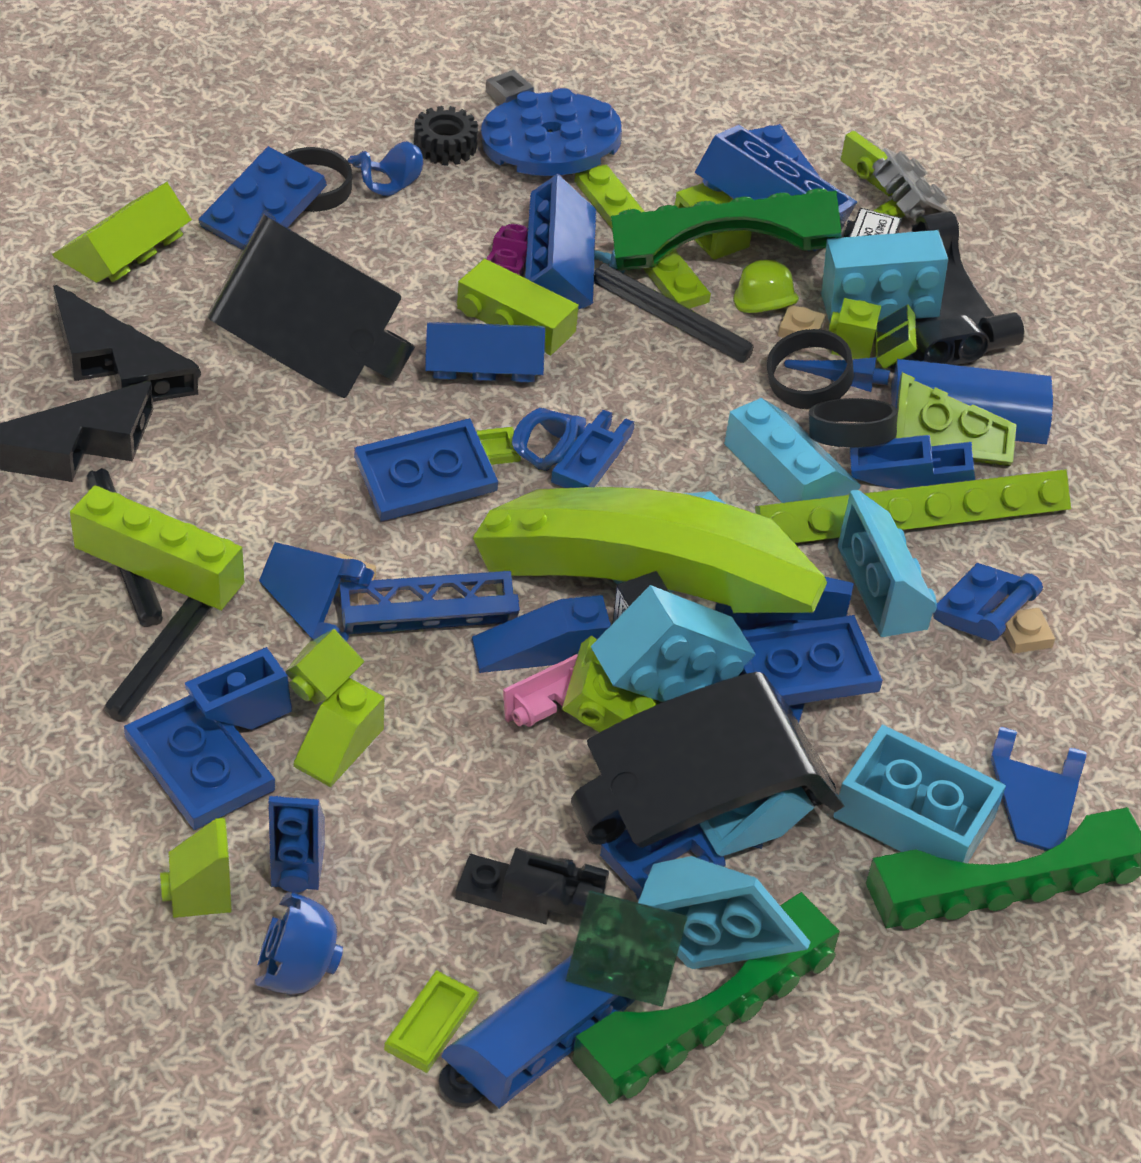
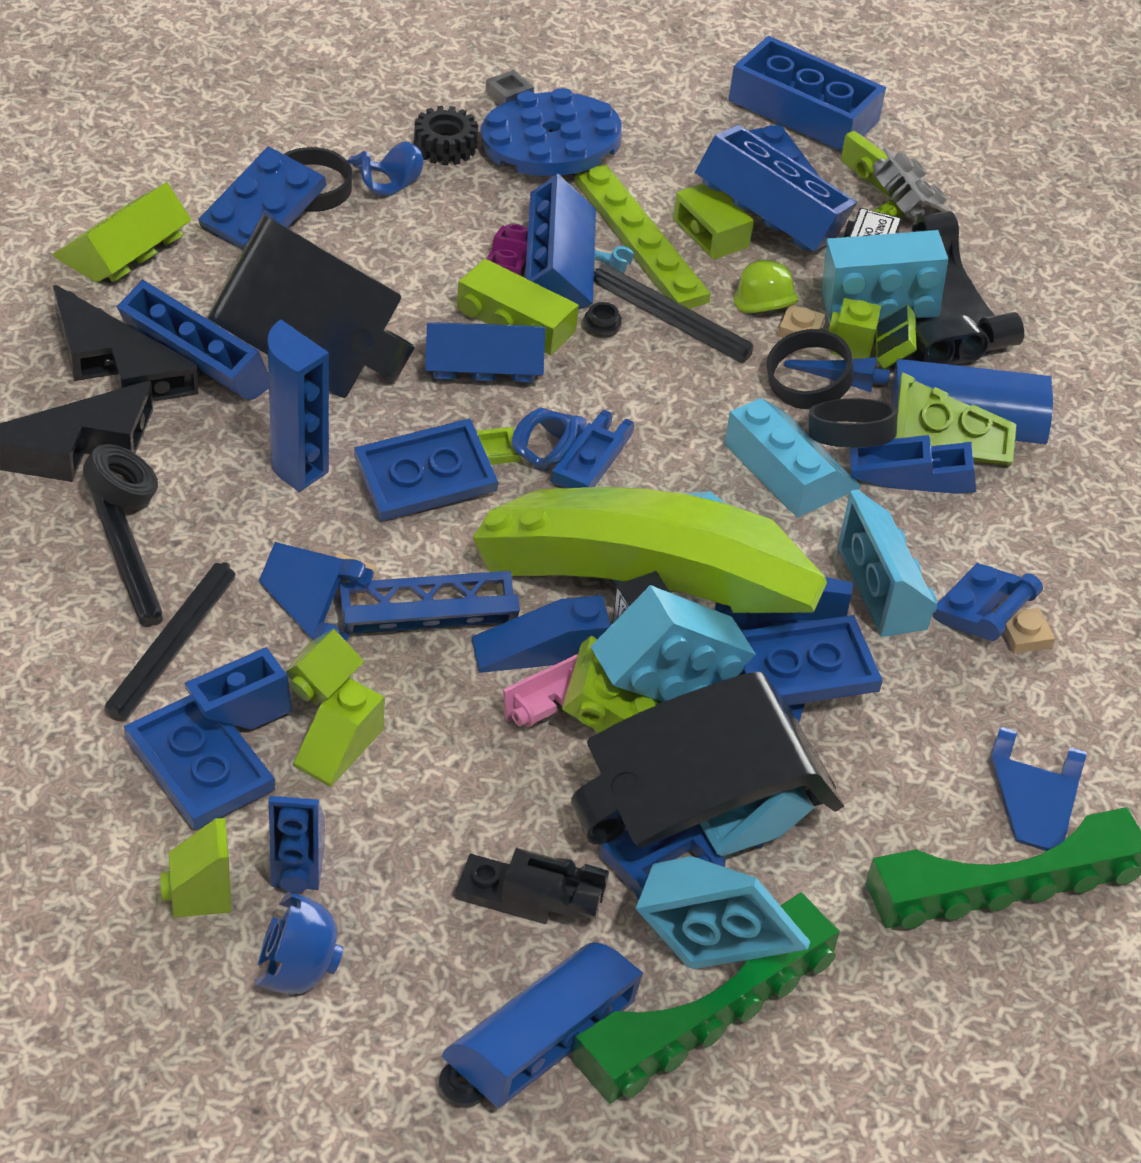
(99, 476): none -> black tyre
(158, 547): lime brick -> none
(197, 339): none -> blue brick
(298, 406): none -> blue brick
(431, 1021): lime tile -> none
(603, 319): none -> black plate
(626, 948): clear green hinge -> none
(649, 236): green arch -> none
(806, 92): none -> blue brick
(918, 798): medium azure brick -> none
(929, 504): lime plate -> none

